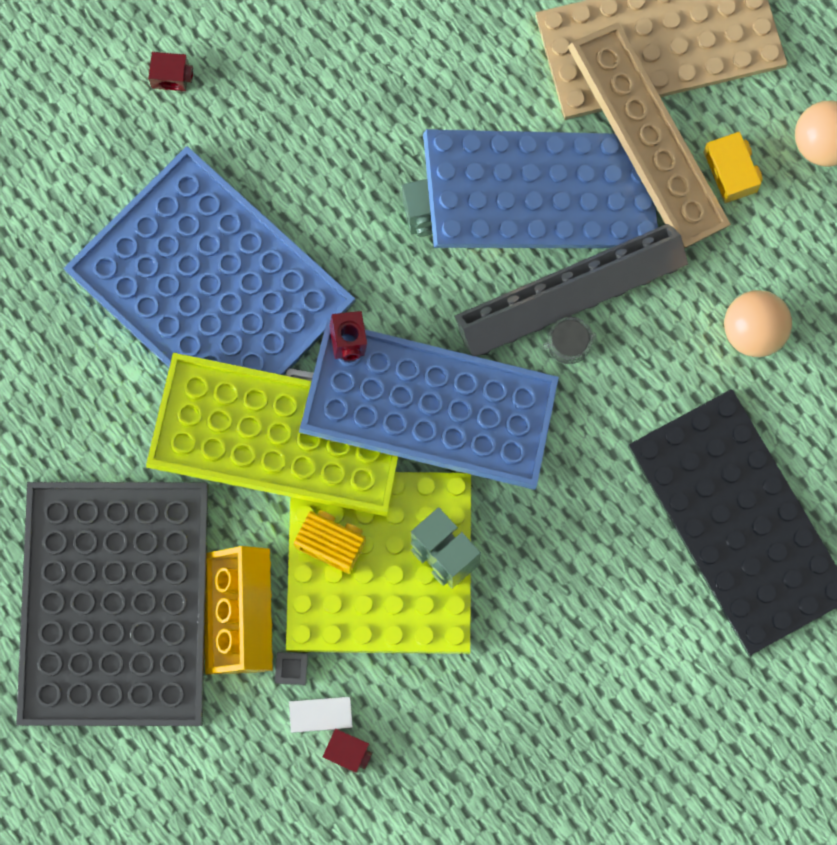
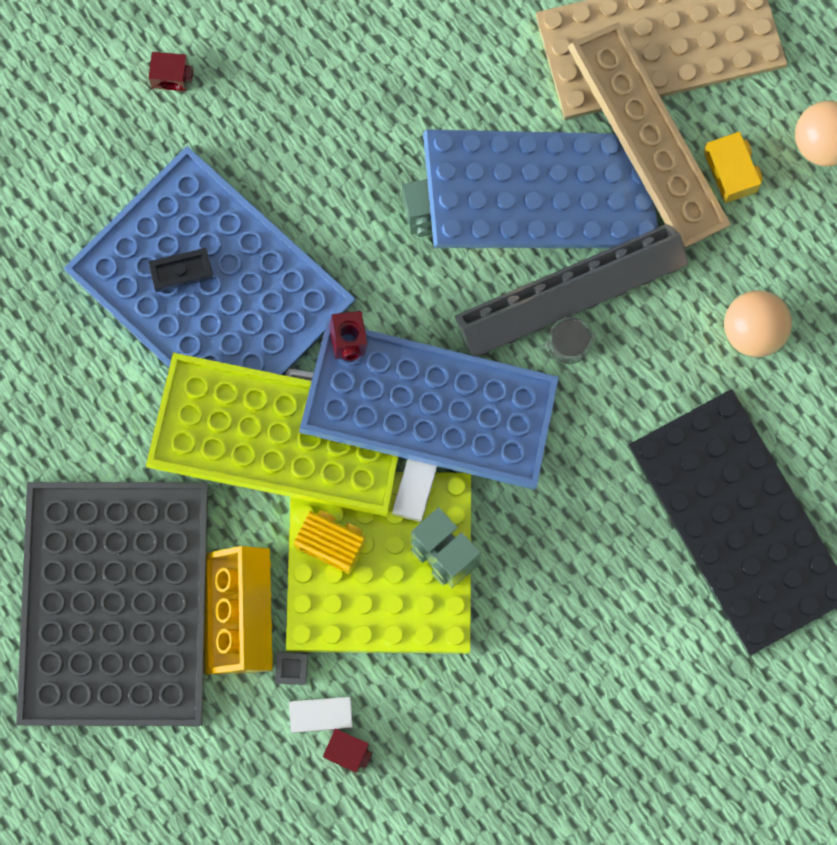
(180, 270): none -> black plate
(414, 490): none -> white tile

